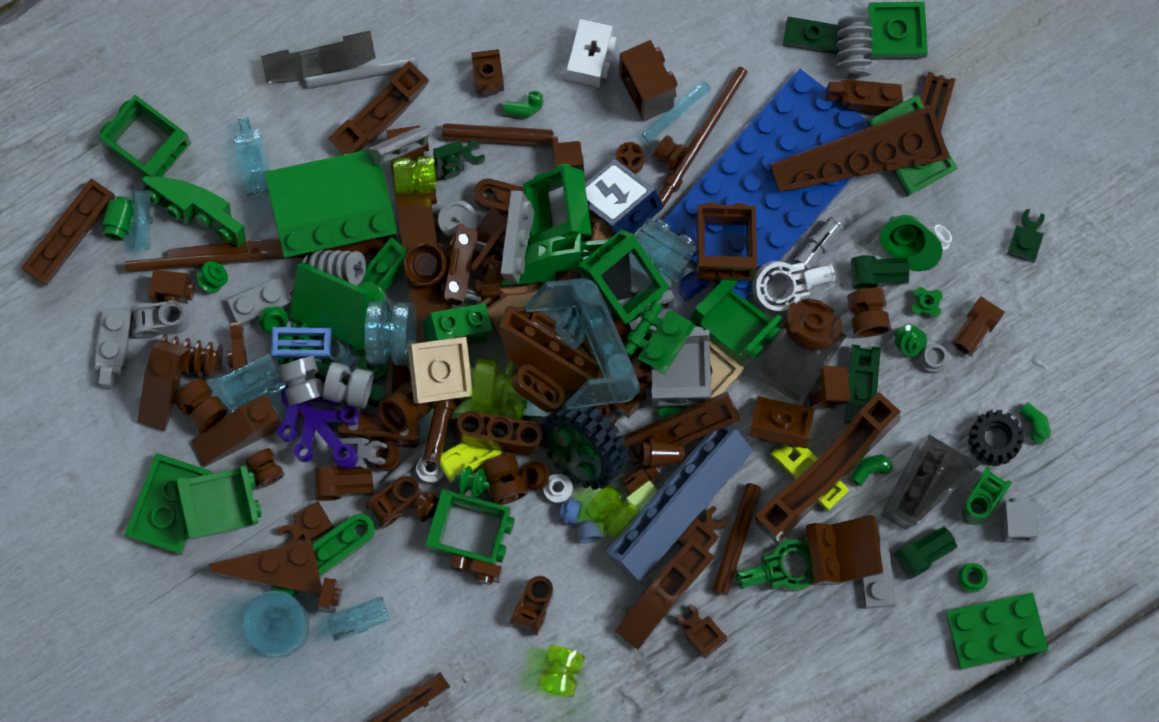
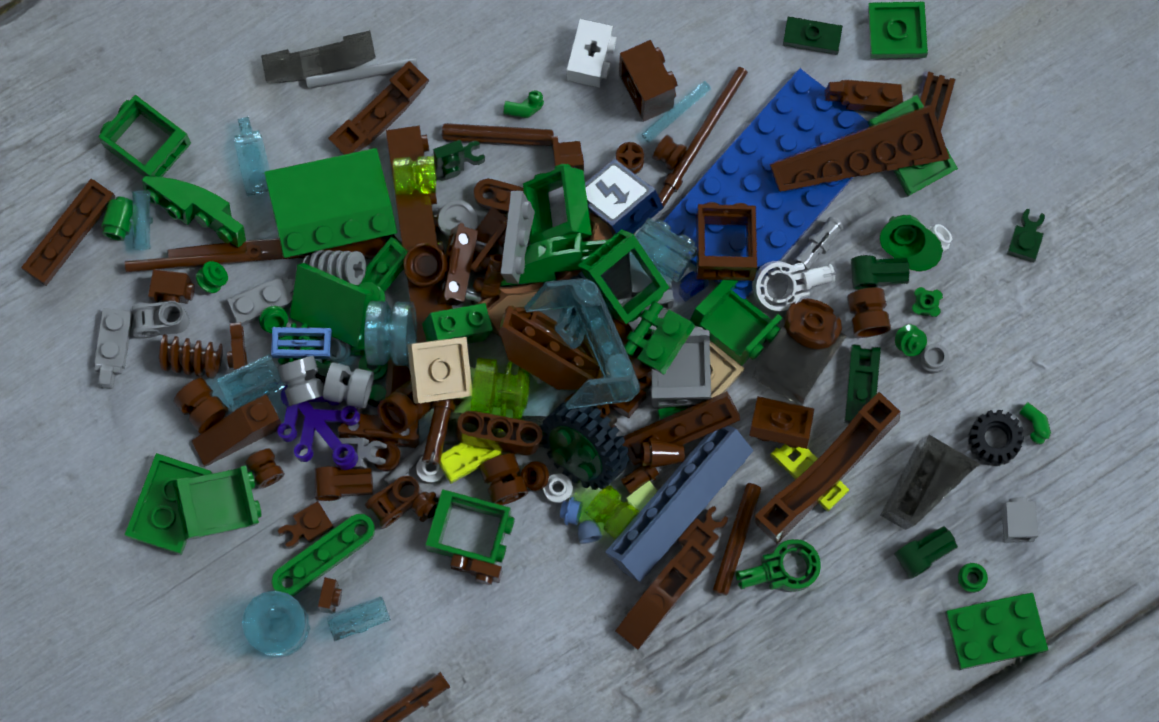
(161, 383): reddish brown slope -> none
(286, 567): reddish brown wing -> none
(399, 145): light grey slope -> none
(472, 481): green wheel -> none
(486, 62): reddish brown brick -> none
(533, 607): reddish brown piece -> none
(535, 385): reddish brown plate -> none
(557, 681): clear neon green wheel -> none
(703, 634): reddish brown plate -> none
(834, 388): reddish brown panel -> none
(844, 550): reddish brown bracket -> none
(852, 46): light grey piece -> none
(870, 465): green arm -> none
(879, 589): light grey plate -> none
(980, 321): reddish brown piece -> none
(987, 493): green piece -> none

